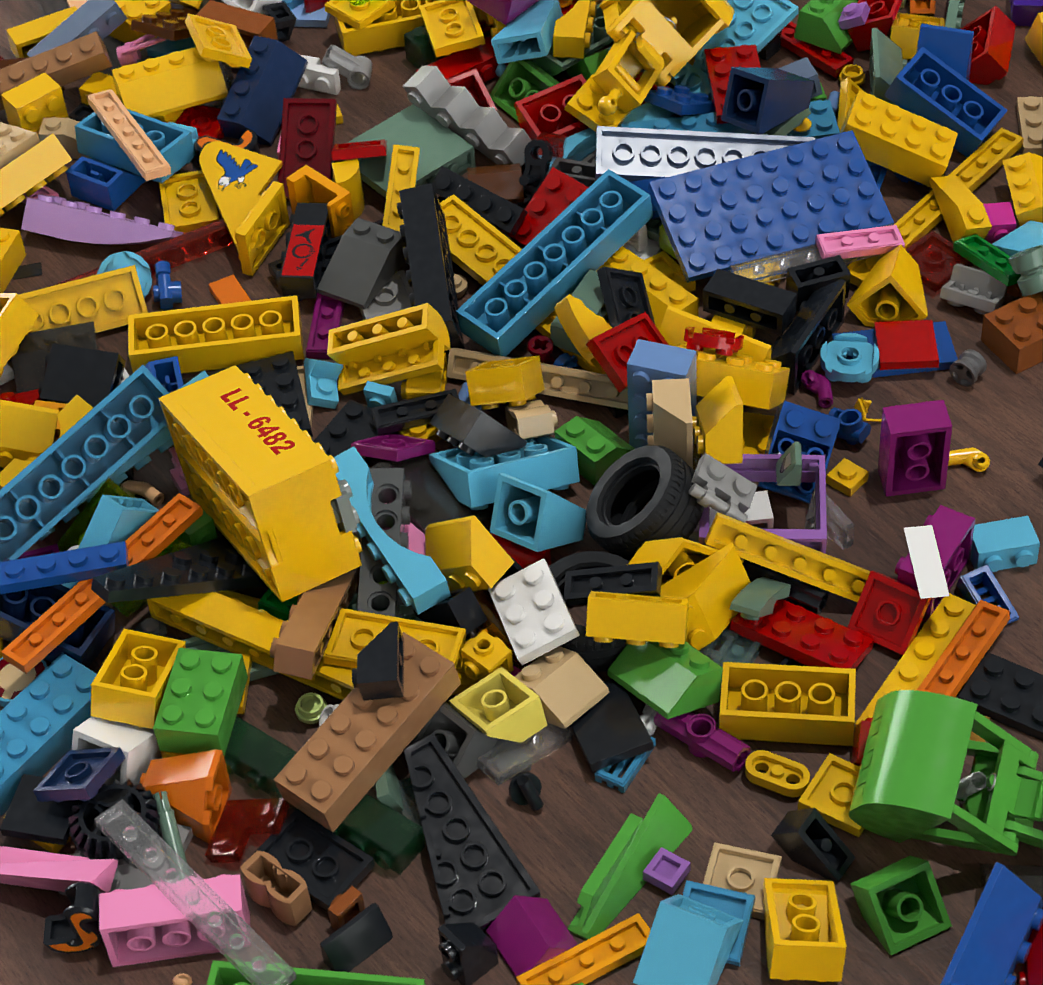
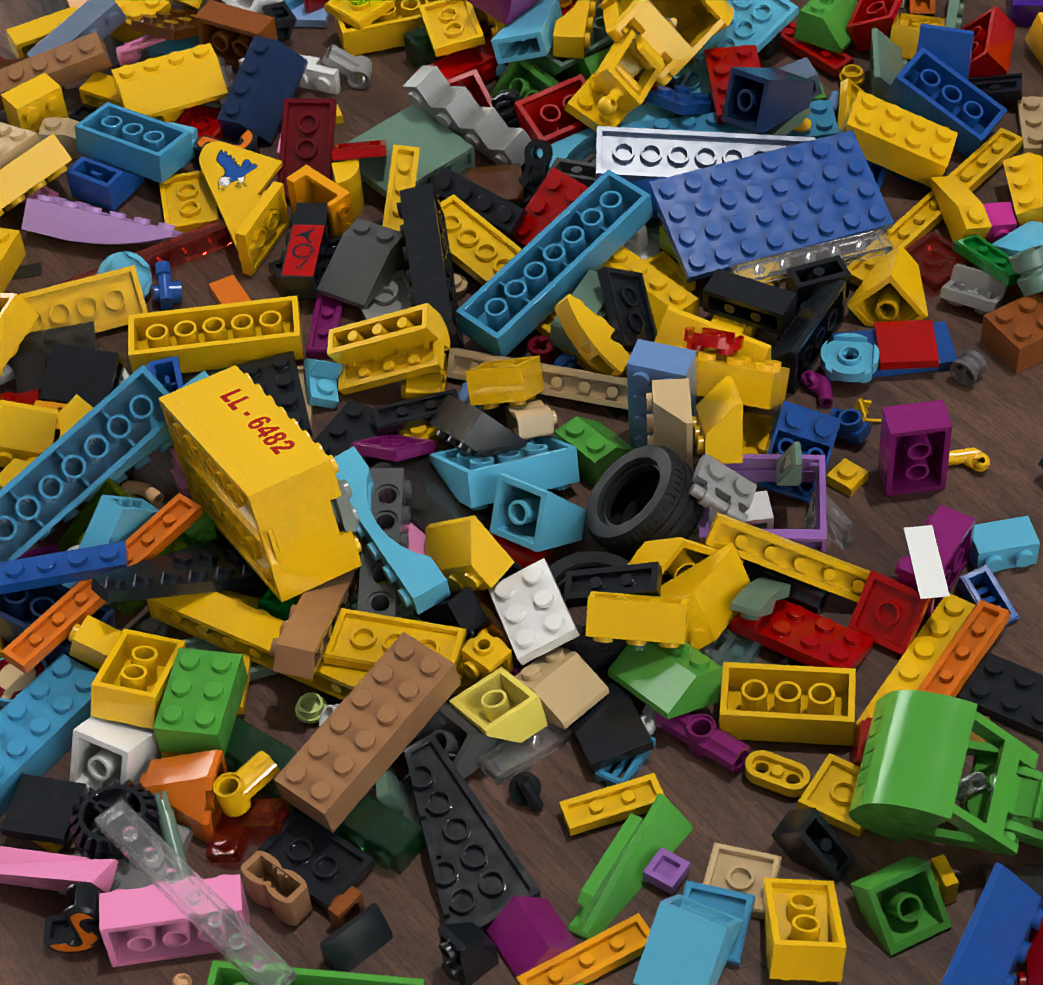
(79, 774): dark blue plate -> none
(92, 641): none -> yellow brick
(129, 135): light nougat tile -> none
(218, 41): yellow plate -> none
(236, 788): none -> yellow piece
(379, 394): medium azure plate -> none
(381, 666): black slope -> none
(505, 107): none -> black gear
(556, 141): clear red slope -> none
(609, 804): none -> yellow plate
(615, 346): red plate -> none
(854, 15): medium lavender plate -> none
(859, 242): bright pink tile -> none
(945, 879): none -> yellow plate
(1000, 87): none -> black plate

